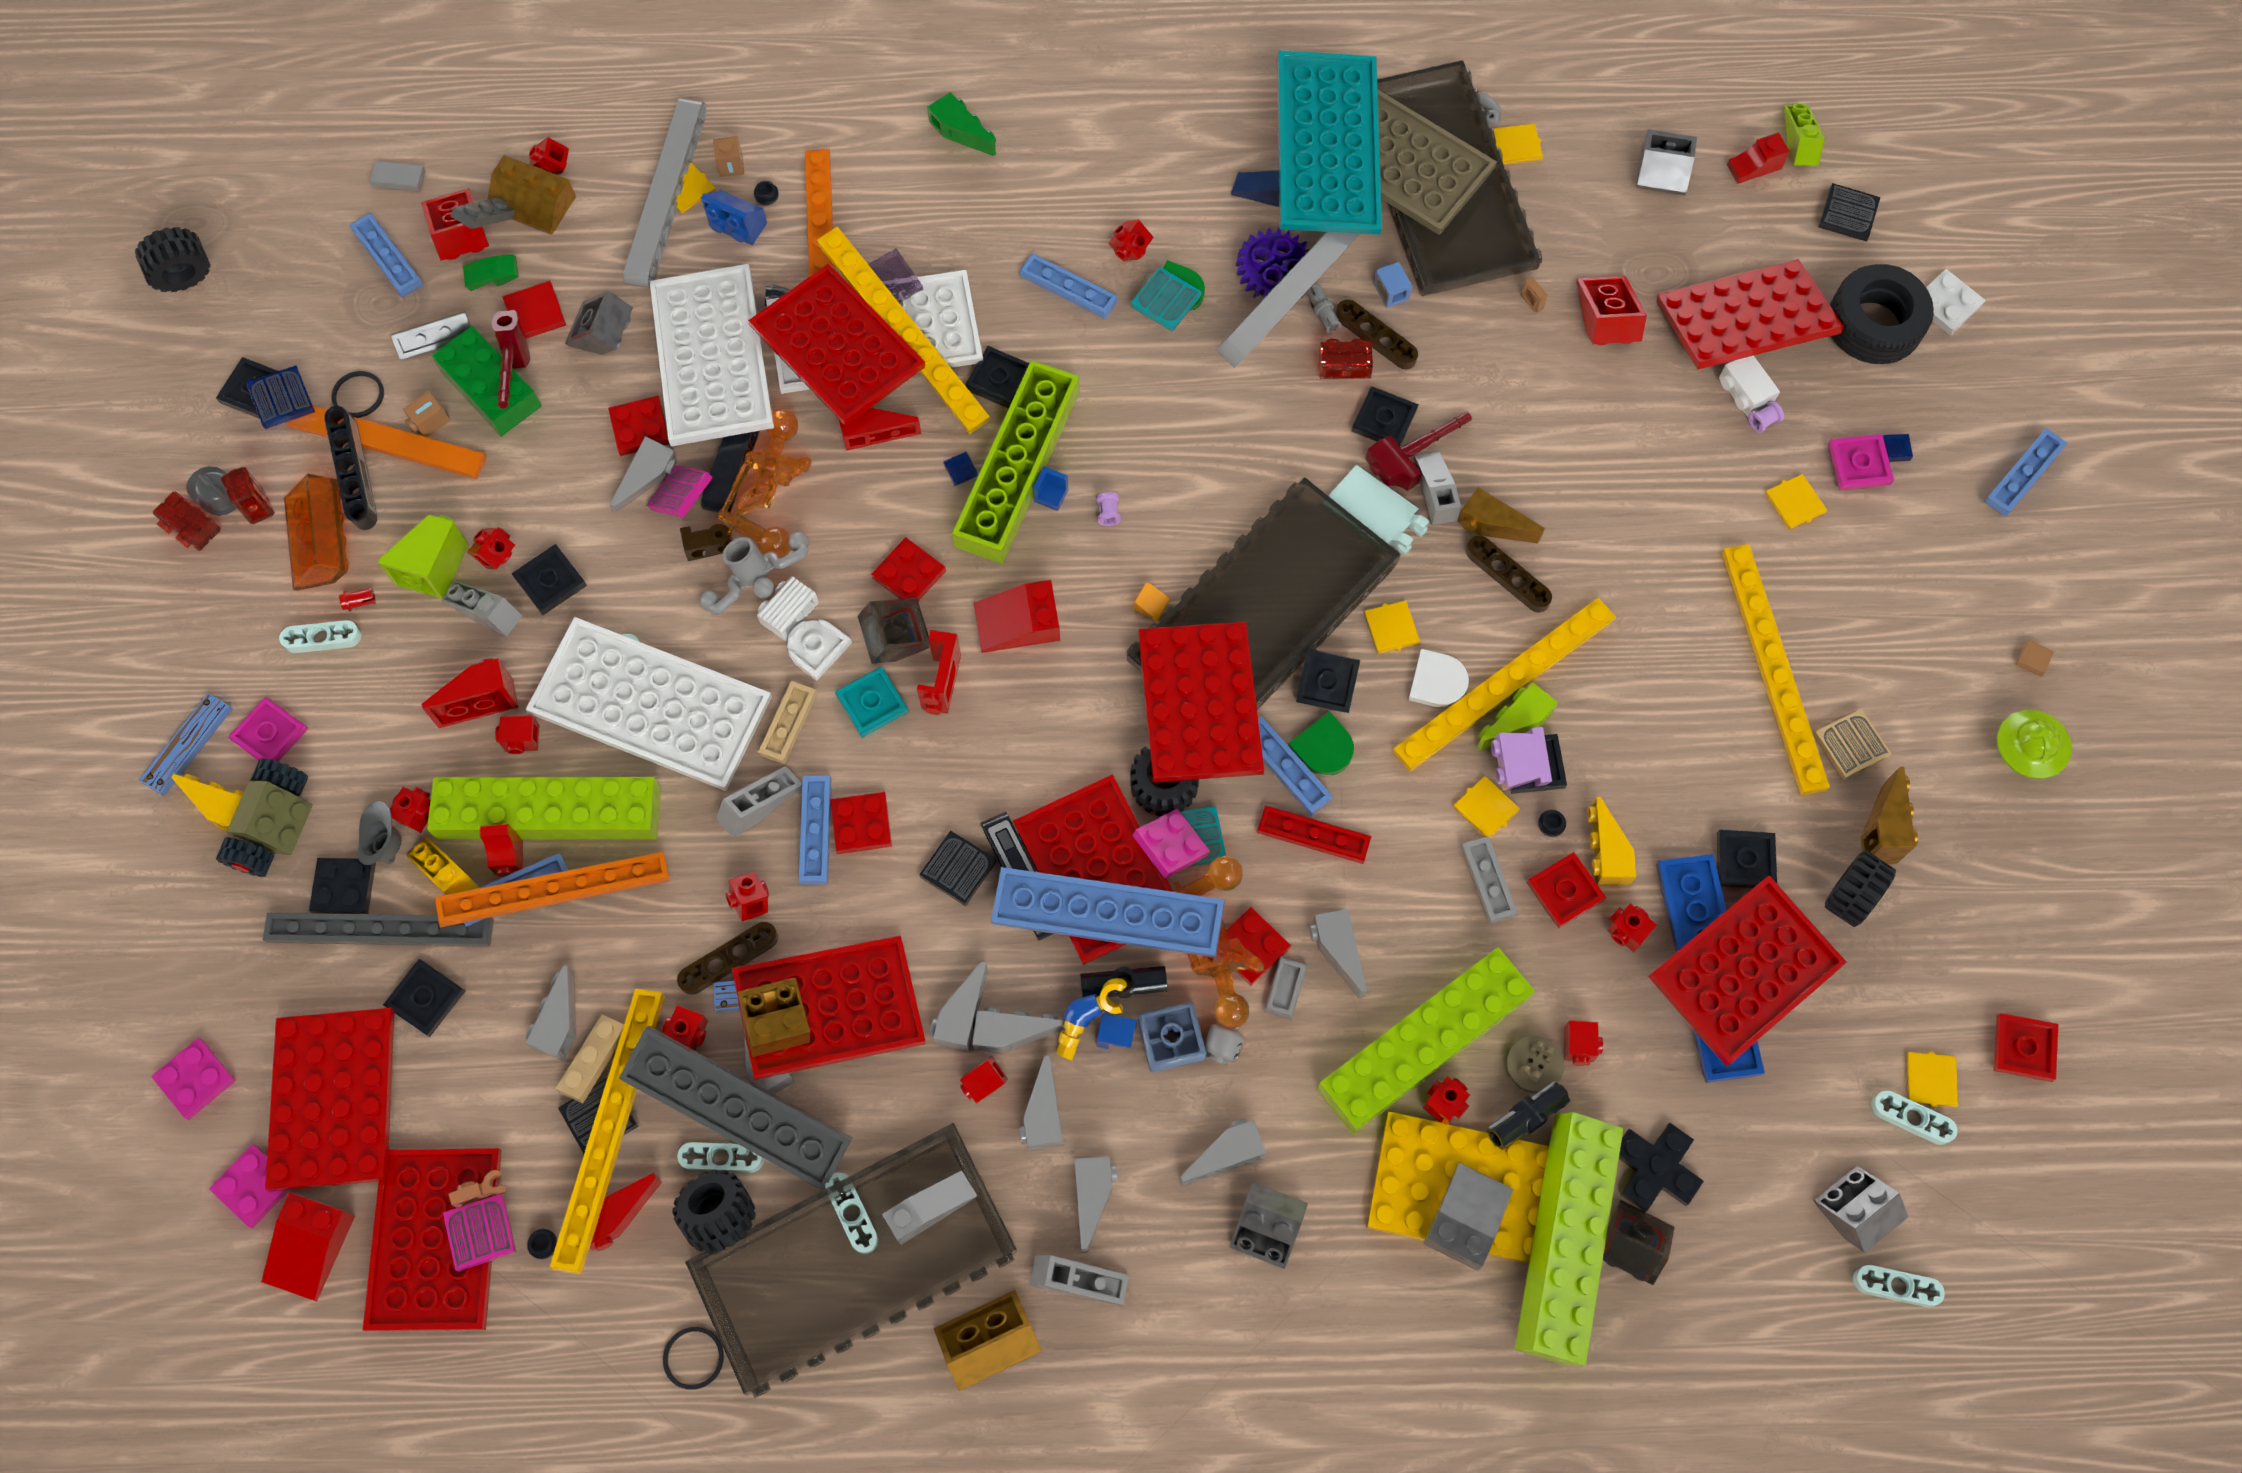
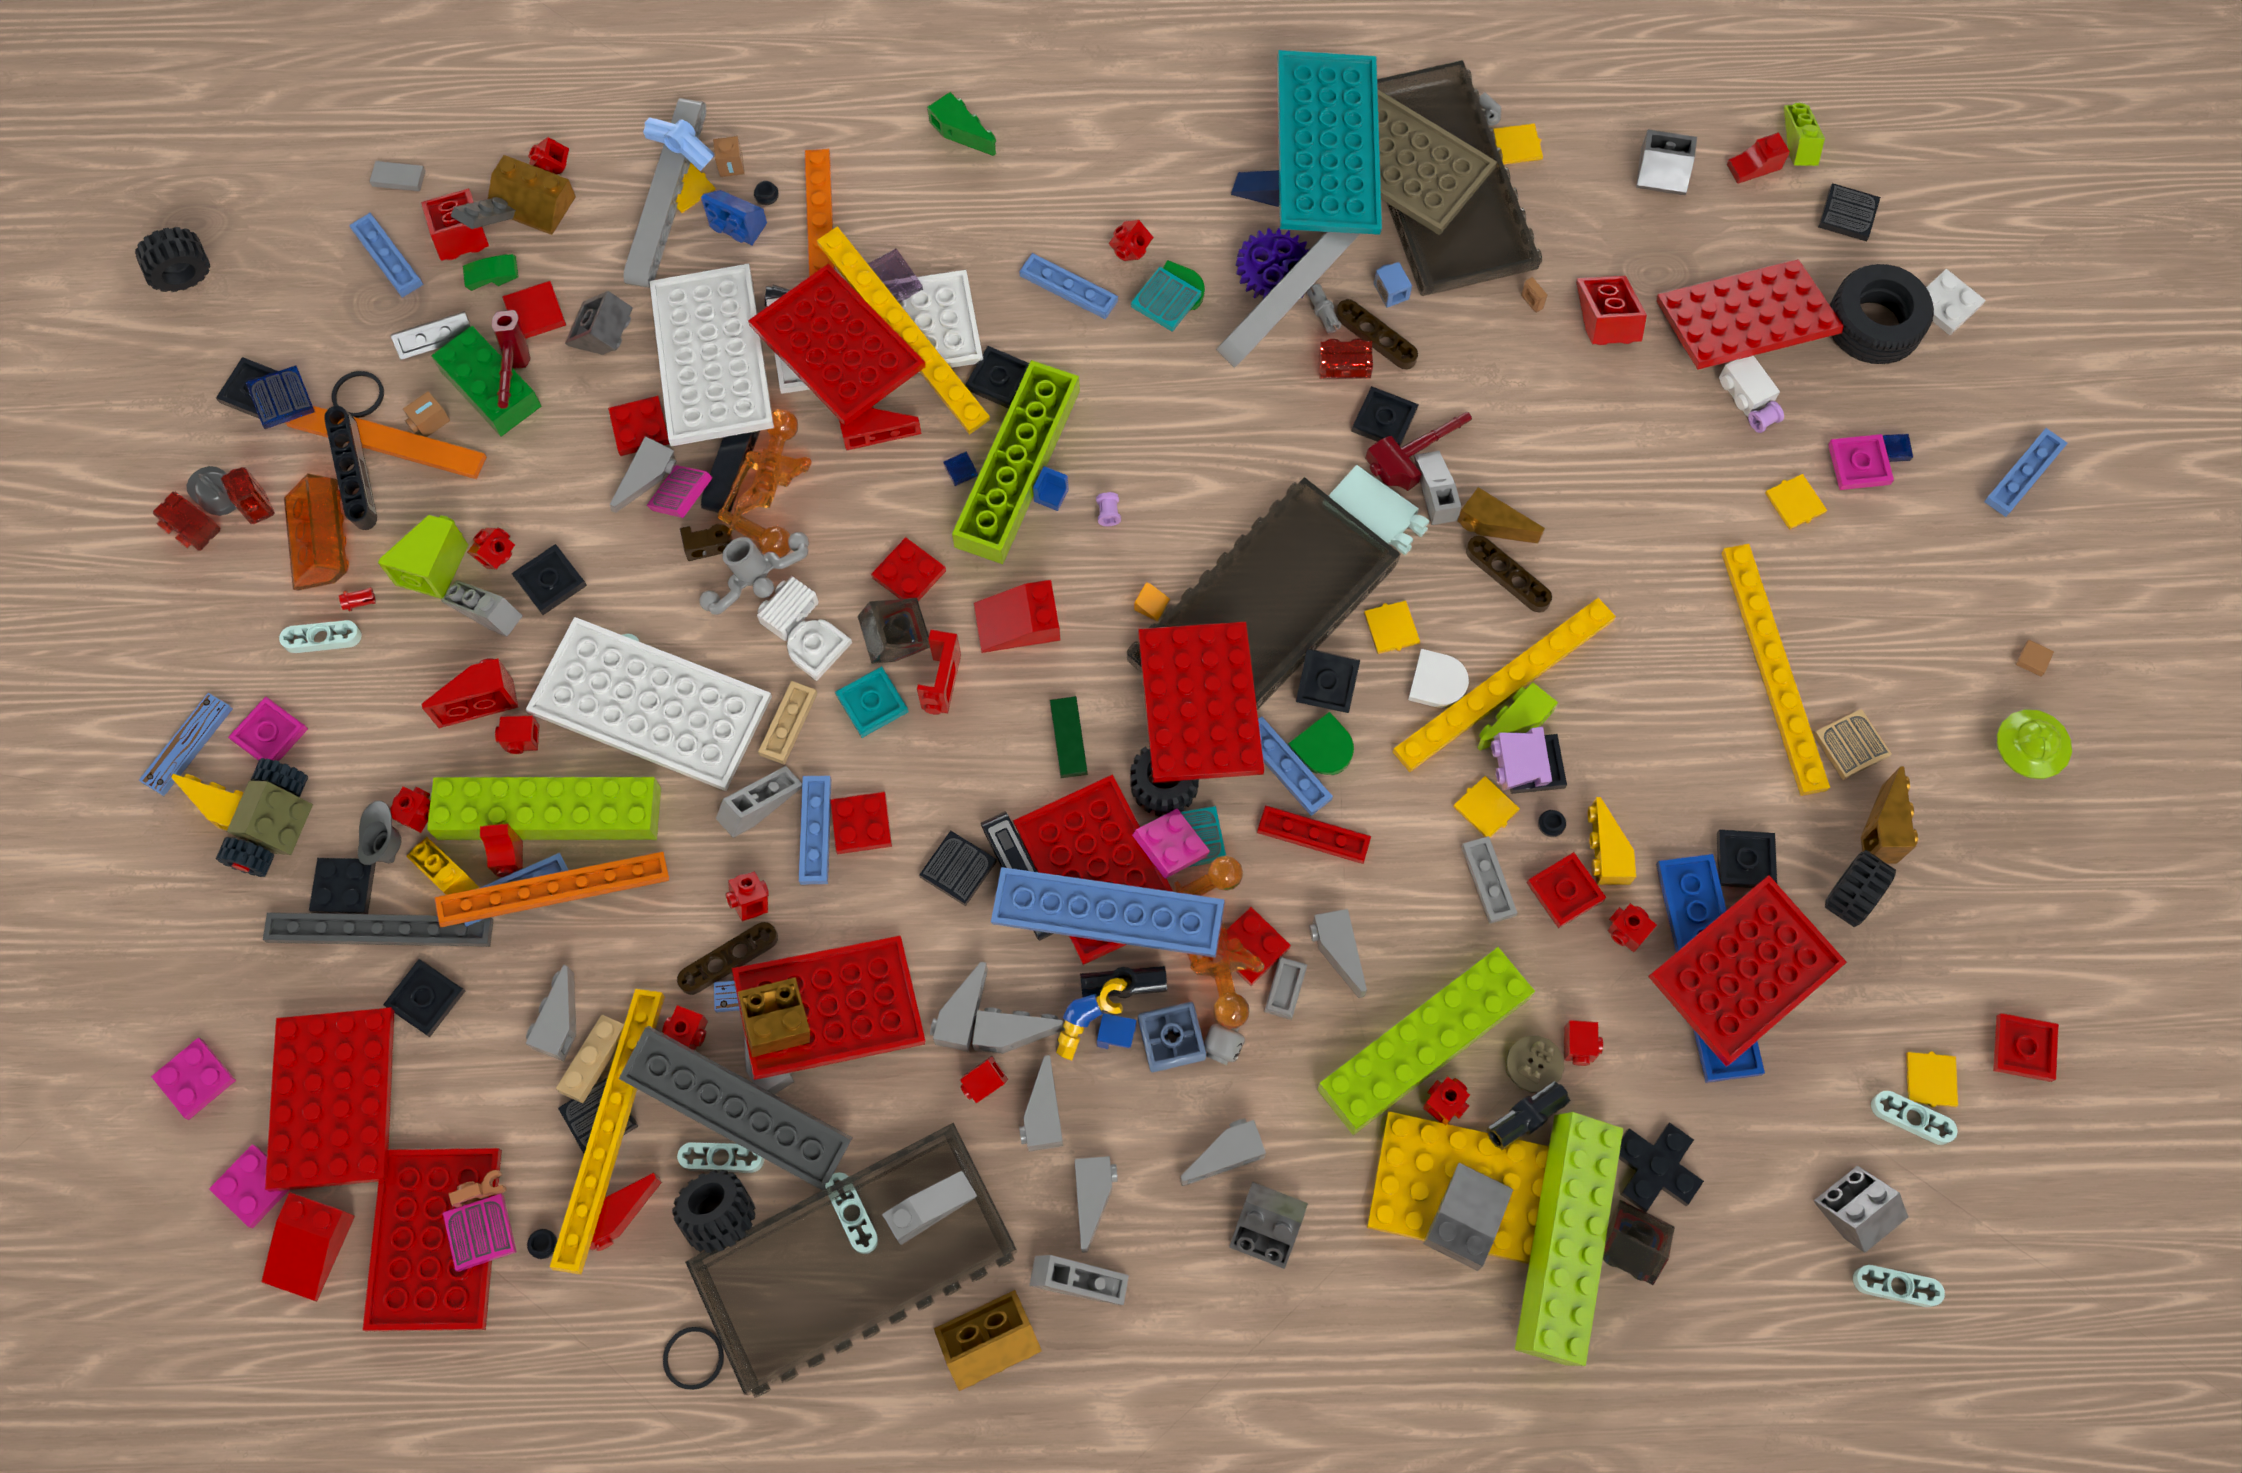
(679, 139): none -> light blue piece
(1068, 737): none -> dark green tile

